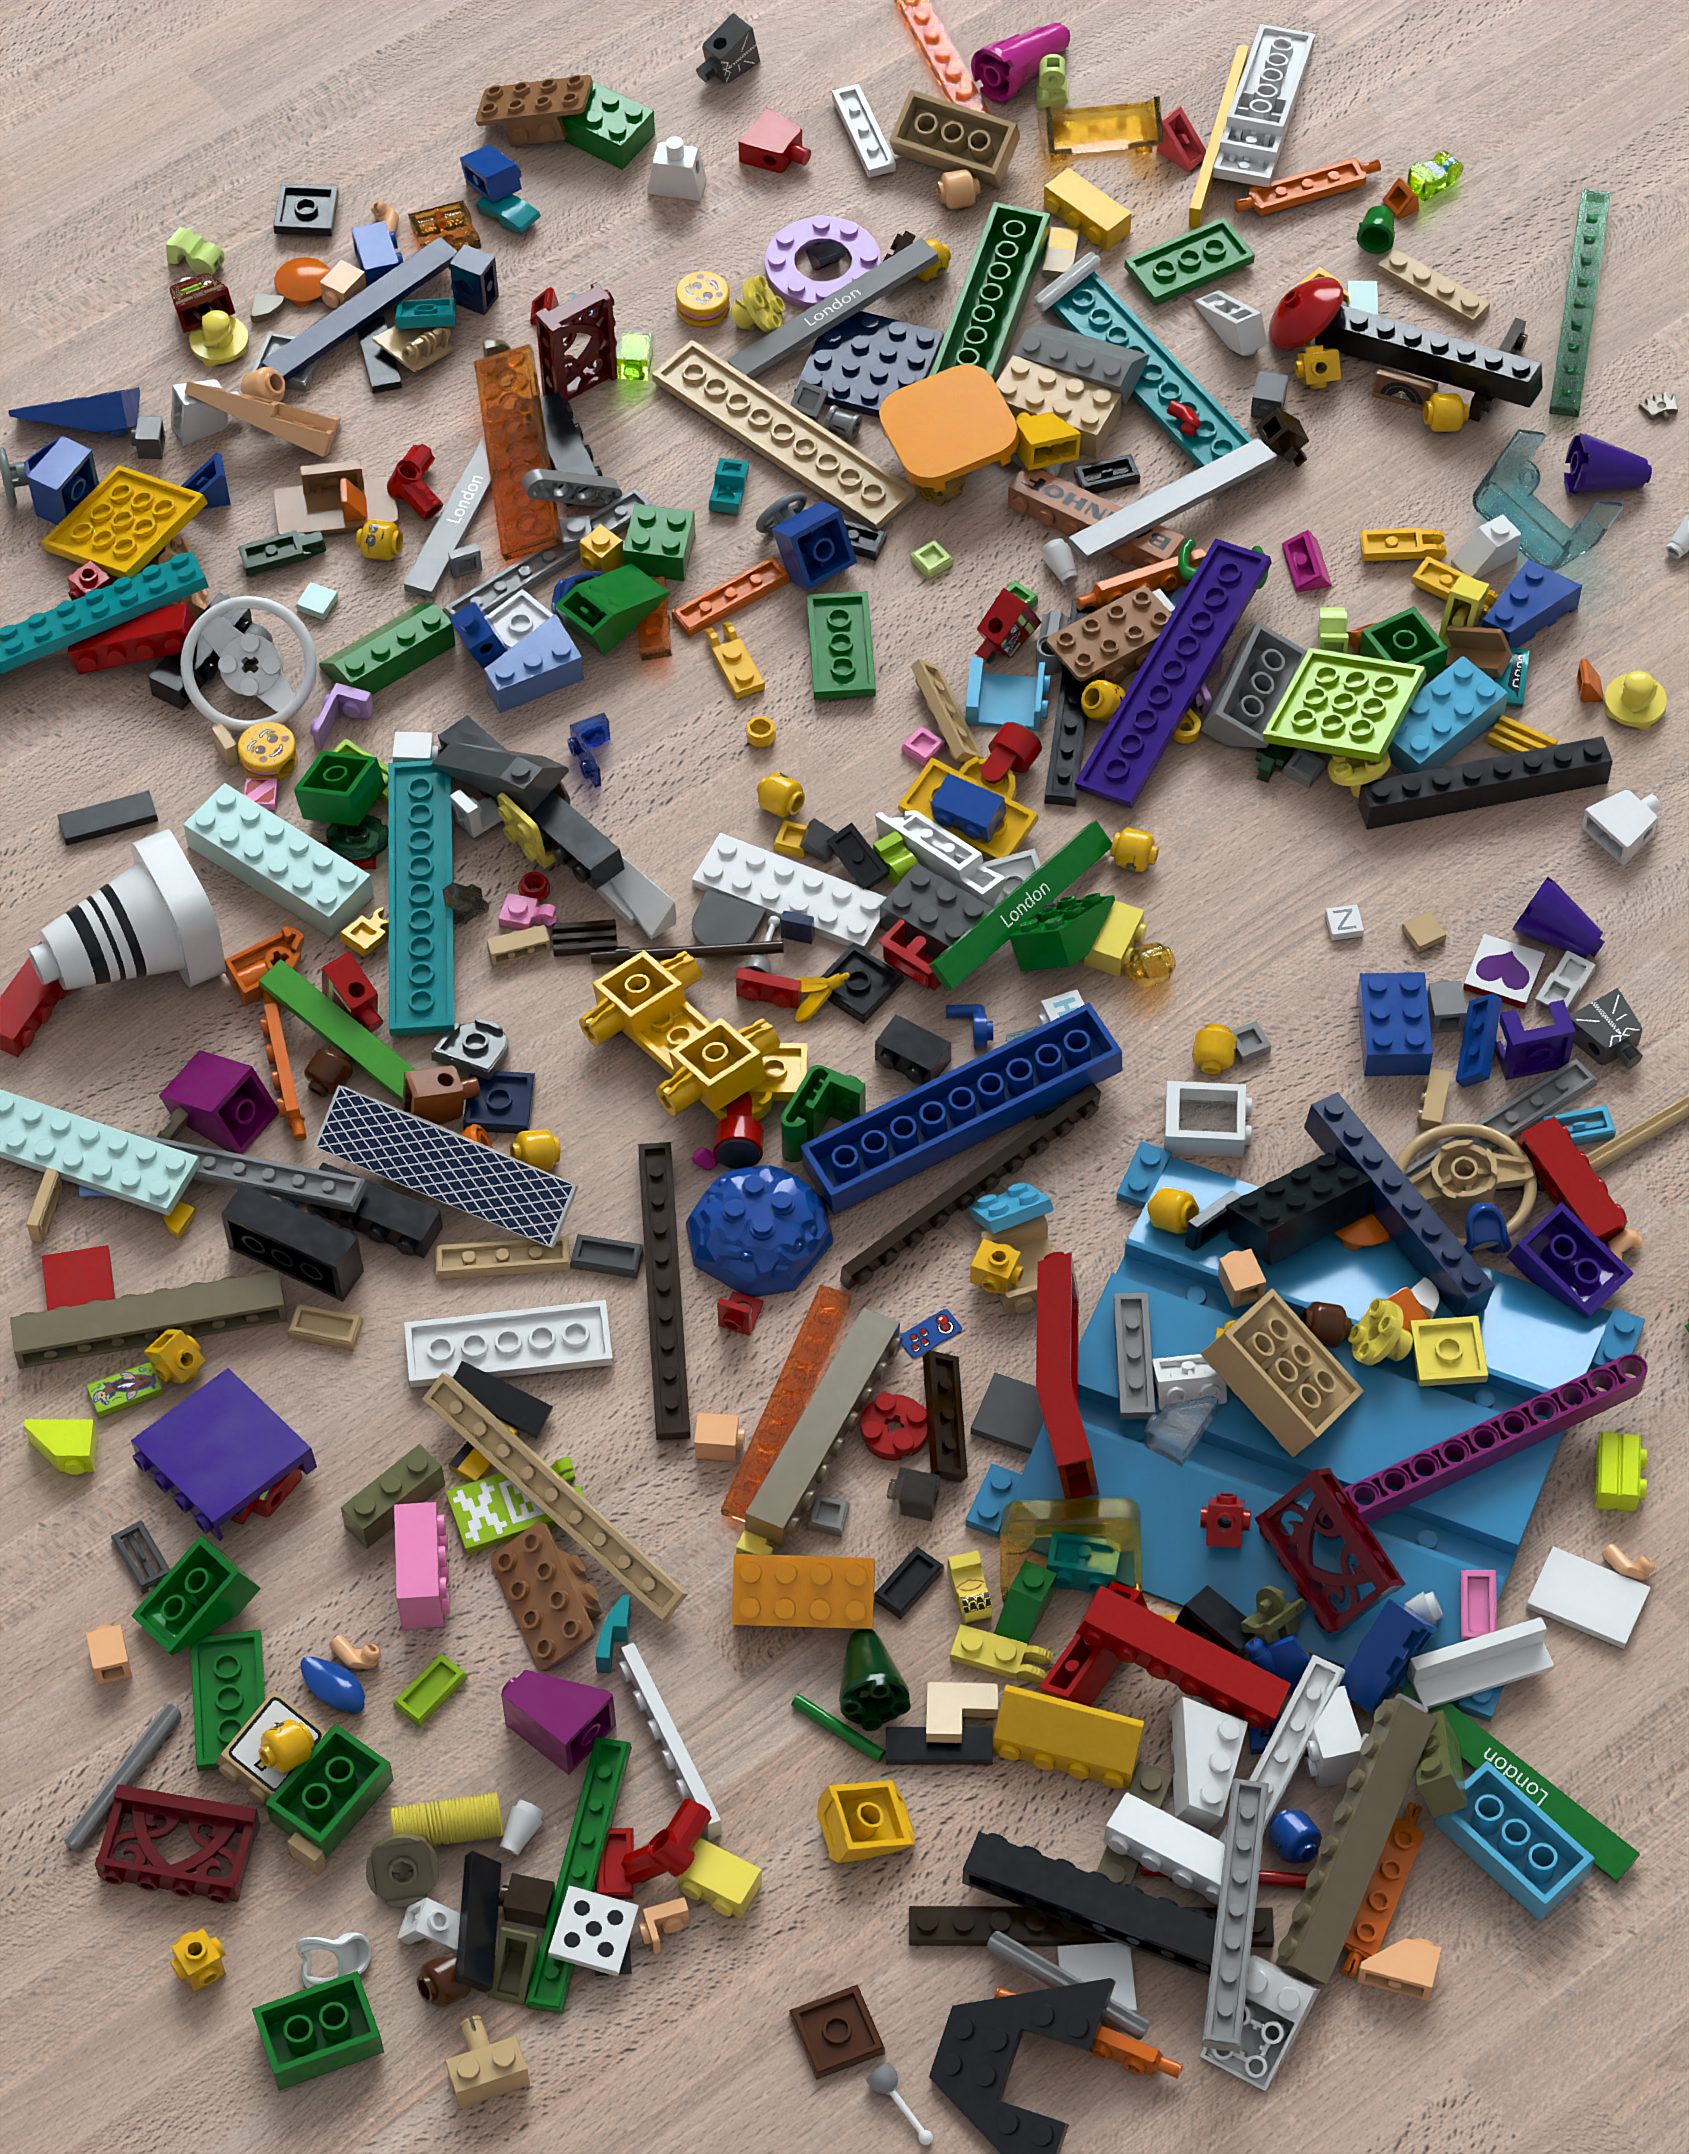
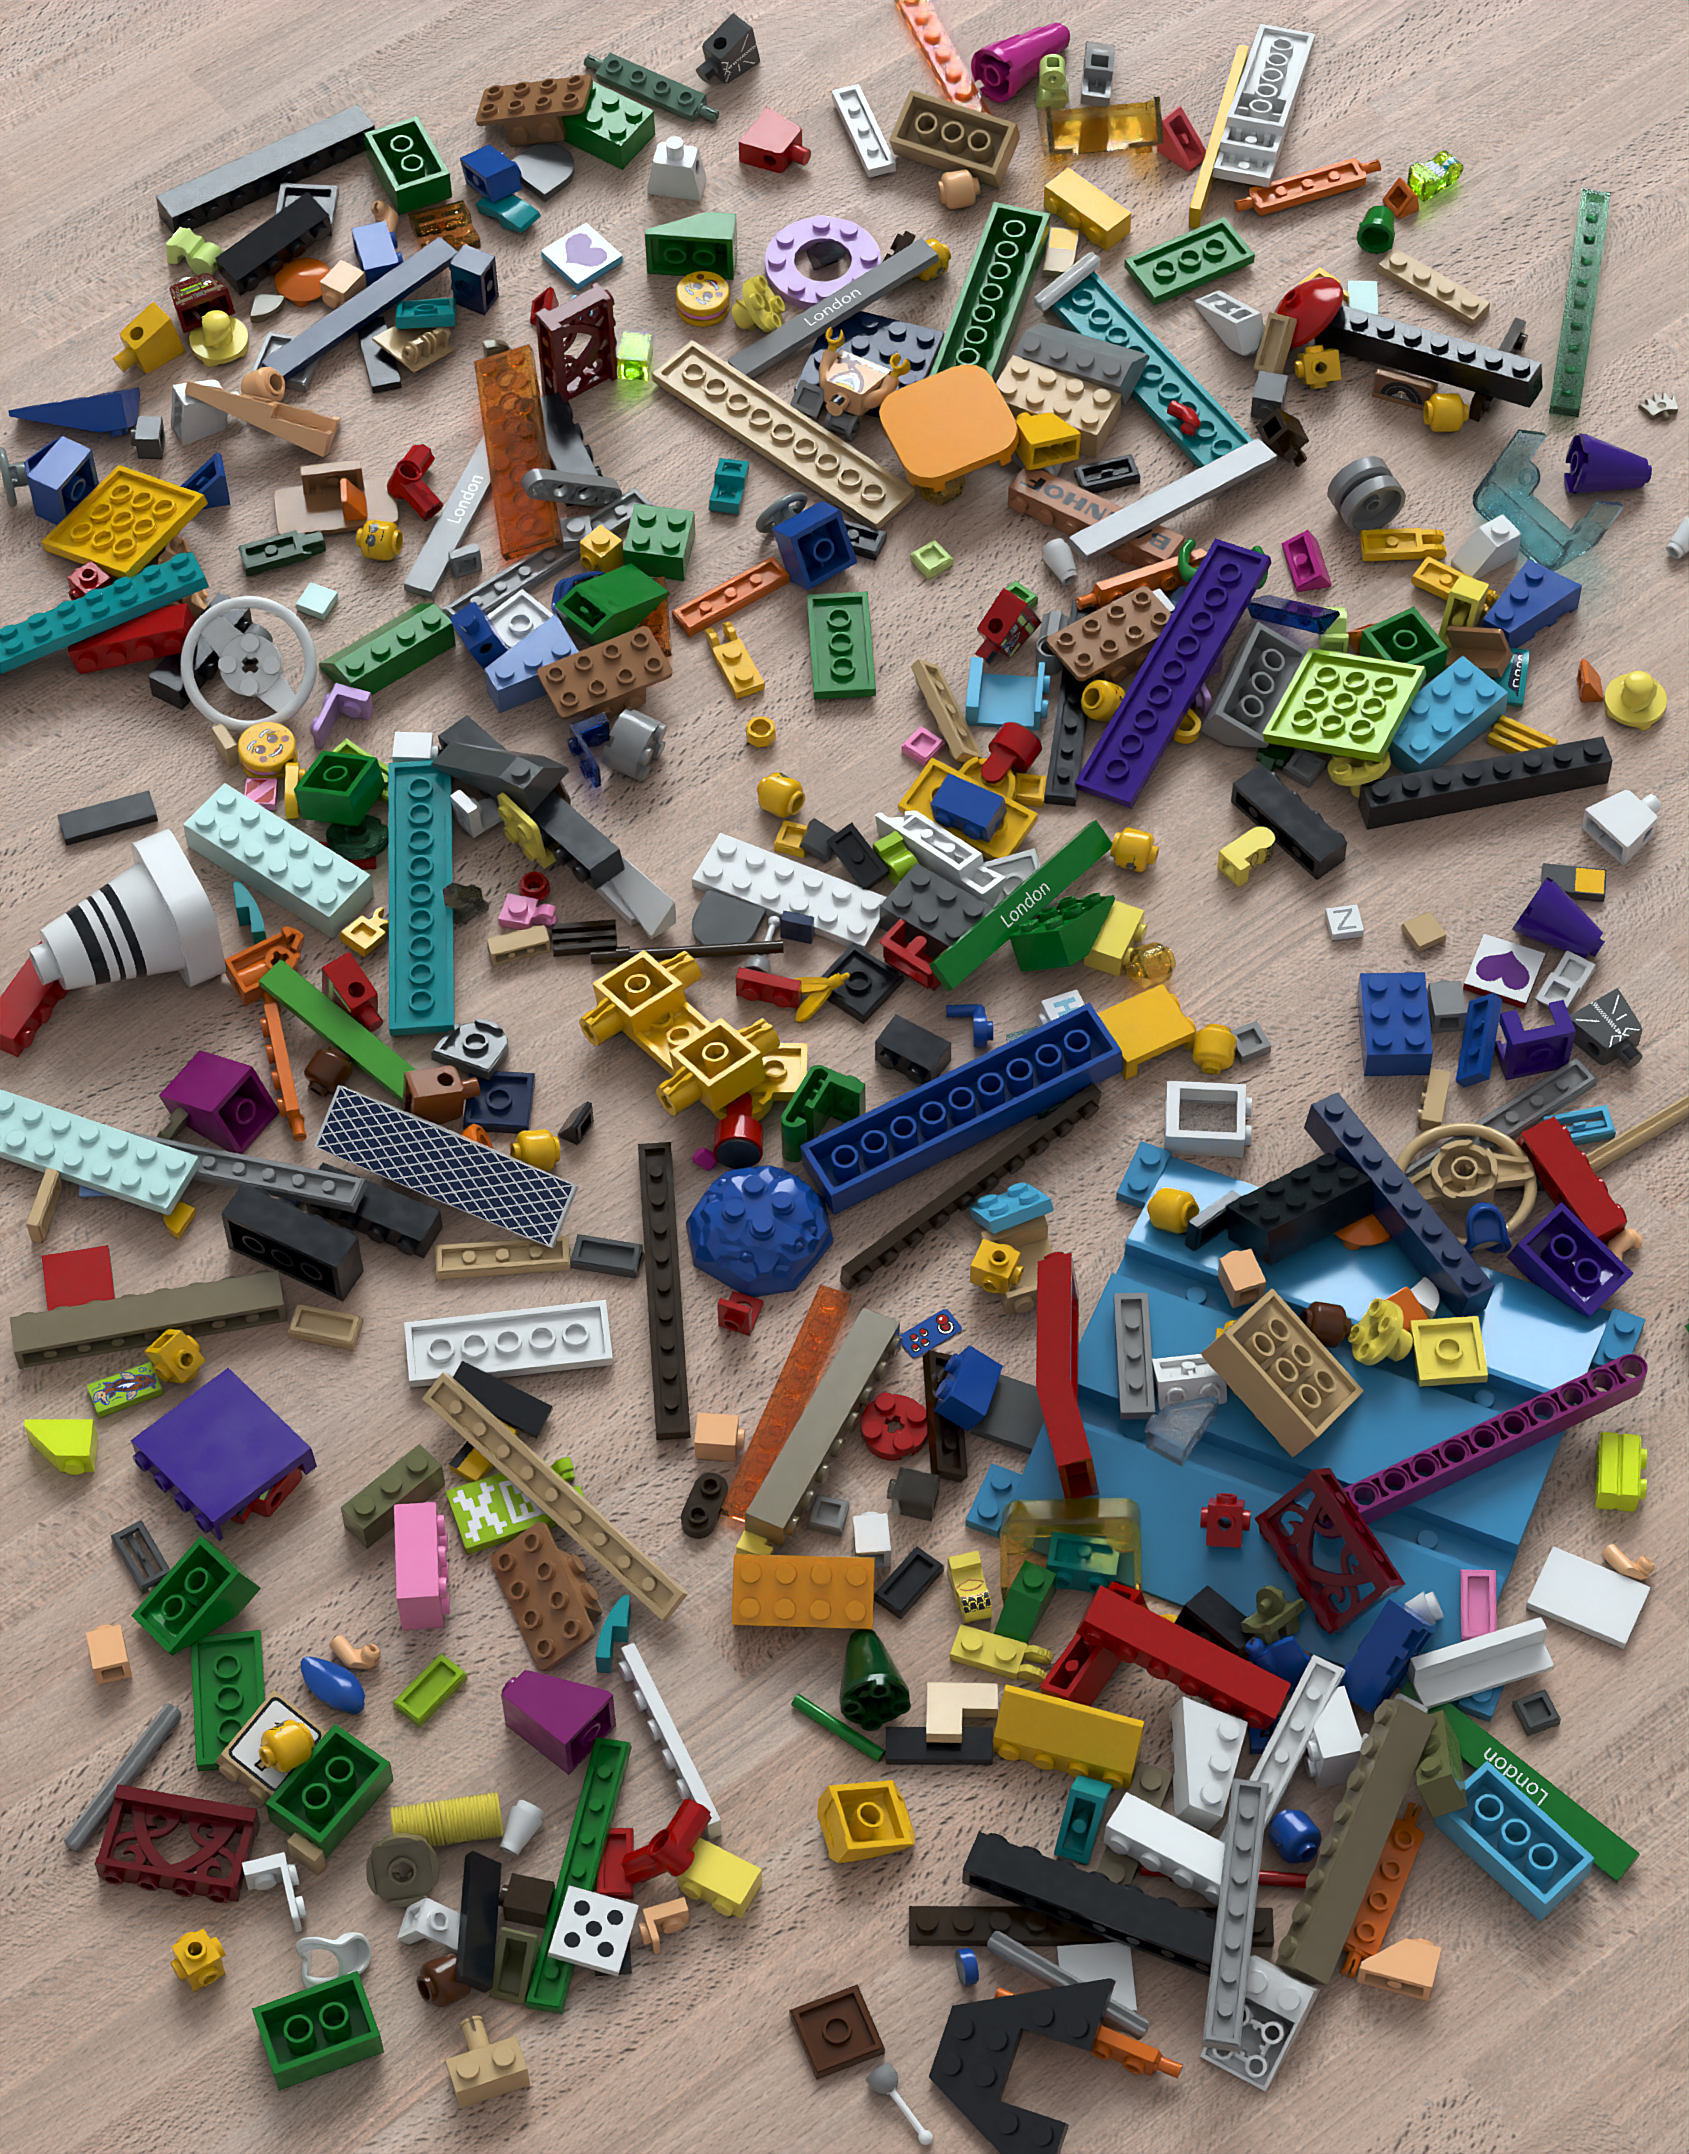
(149, 341): none -> yellow torso
(248, 912): none -> teal slope
(264, 170): none -> brick
(269, 1871): none -> white bracket
(274, 244): none -> black brick
(293, 775): none -> yellow plate
(408, 165): none -> green brick
(545, 169): none -> tile
(577, 1124): none -> black slope
(582, 256): none -> tile
(606, 676): none -> medium nougat bracket
(634, 744): none -> light grey brick
(651, 87): none -> sand green plate
(693, 245): none -> green slope
(704, 1503): none -> dark brown plate
(853, 382): none -> light nougat torso
(872, 1537): none -> white brick
(966, 1966): none -> blue tile
(967, 1387): none -> blue brick
(1030, 789): none -> yellow tile
(1082, 1819): none -> teal slope
(1097, 74): none -> light grey slope
(1148, 1027): none -> yellow panel
(1245, 853): none -> light yellow leg
(1275, 343): none -> tan tile
(1292, 613): none -> clear blue slope
(1295, 826): none -> black brick
(1366, 494): none -> light grey wheel
(1536, 1712): none -> dark grey tile
(1577, 881): none -> dark grey tile

